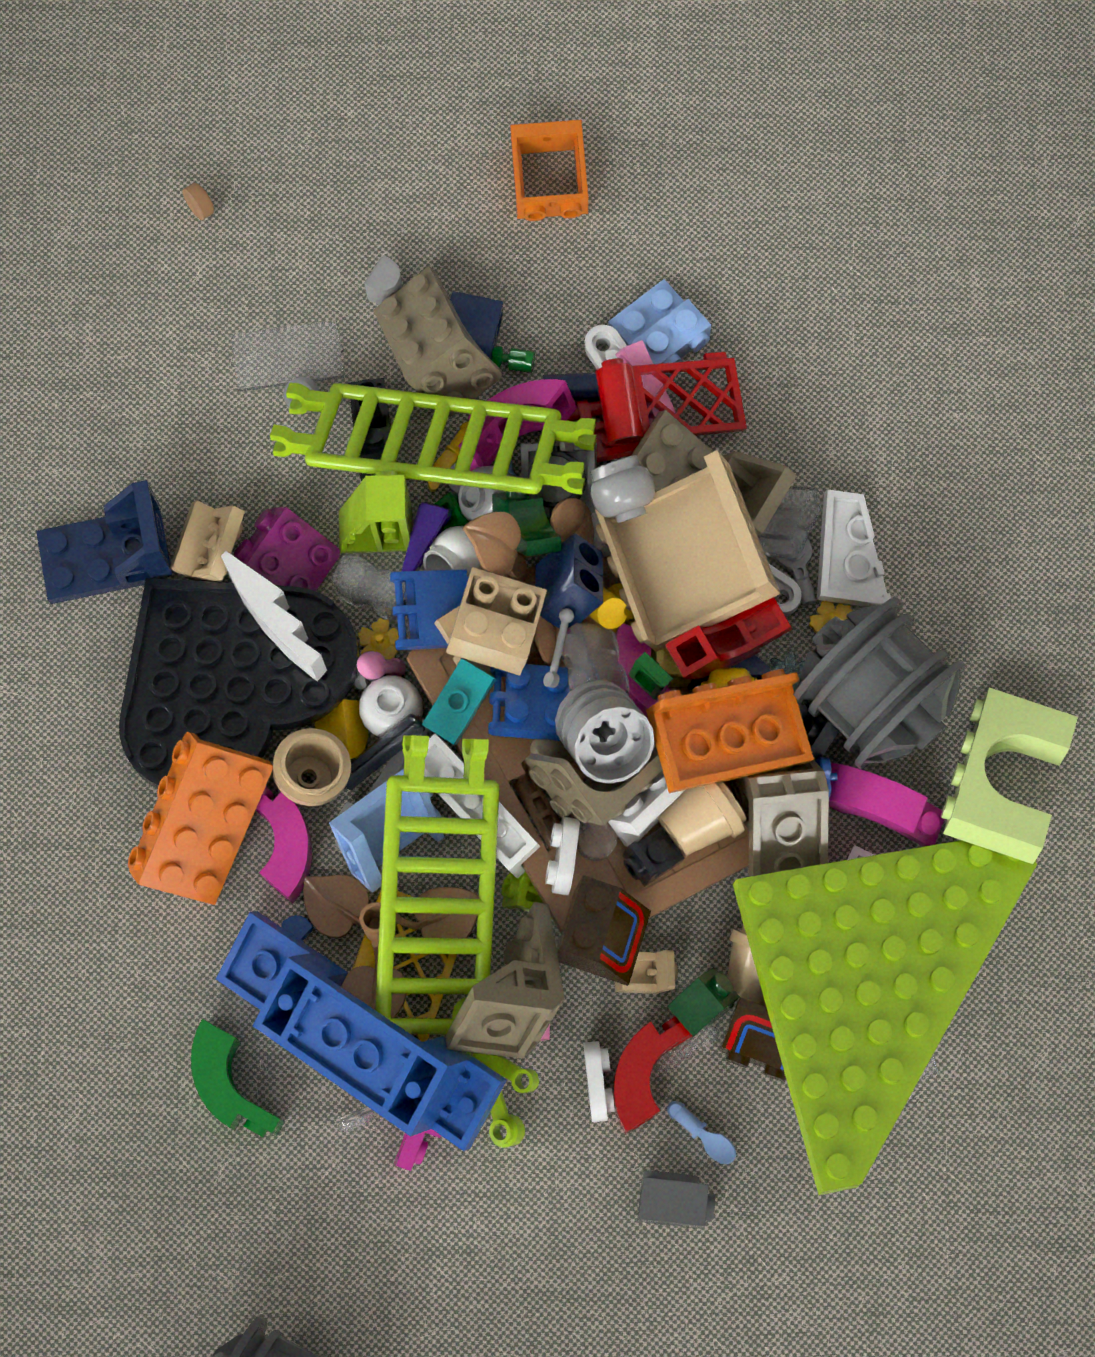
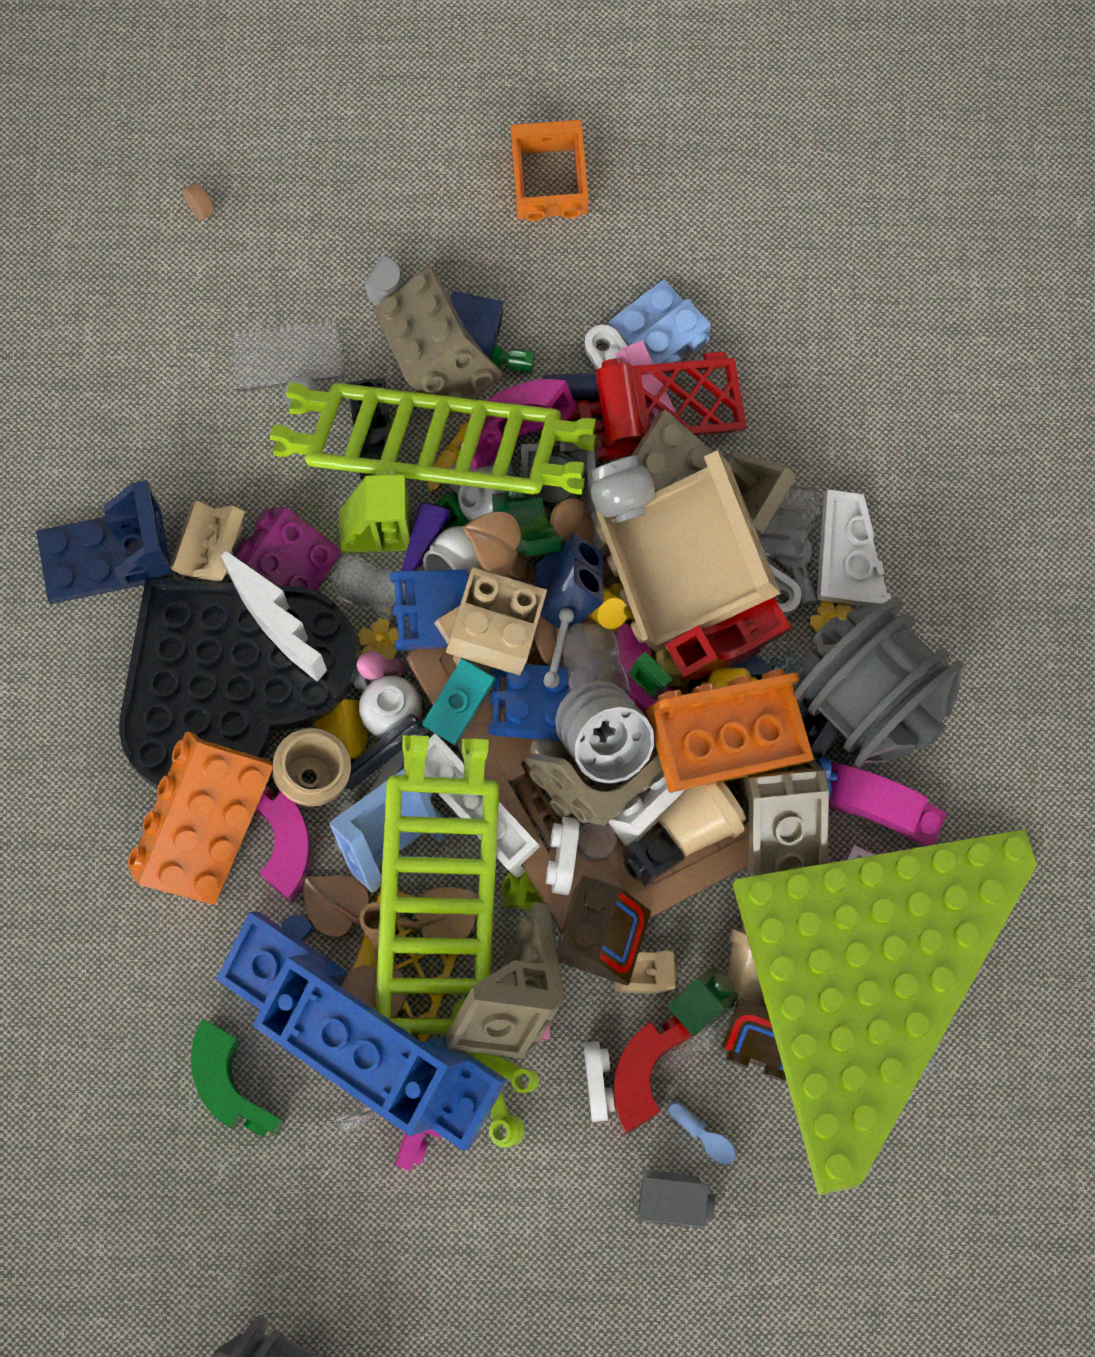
(977, 809): yellowish green arch -> none

